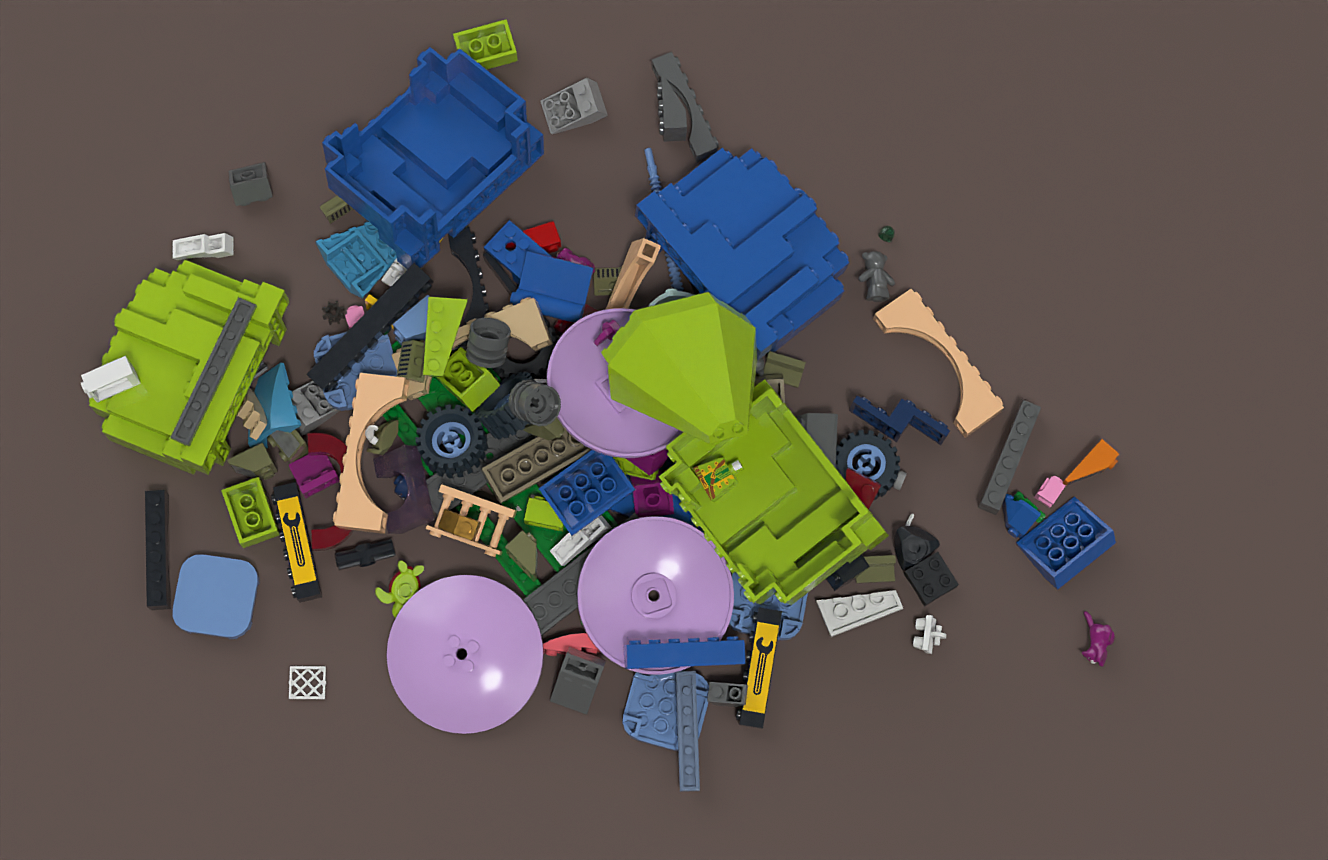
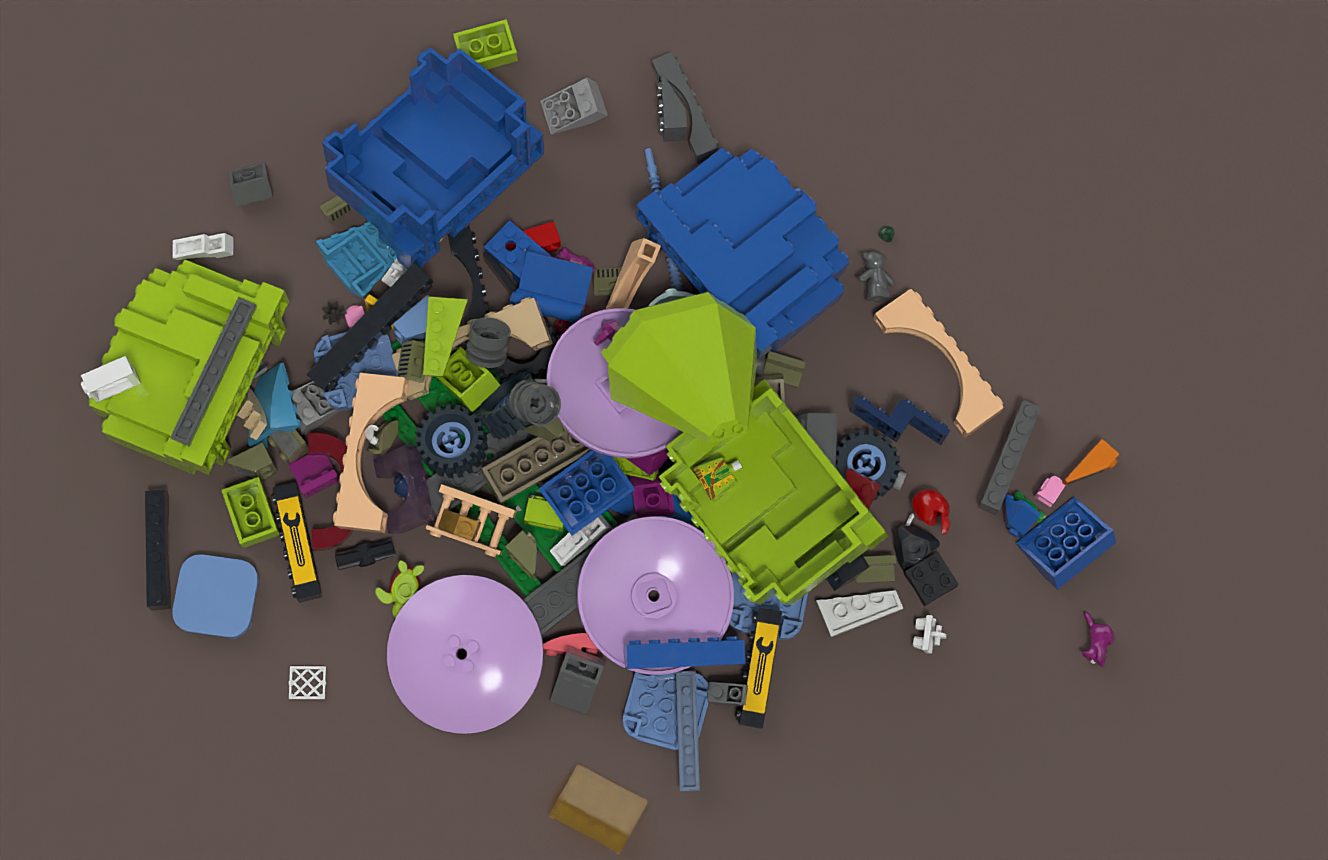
(598, 809): none -> clear yellow slope
(929, 505): none -> red helmet

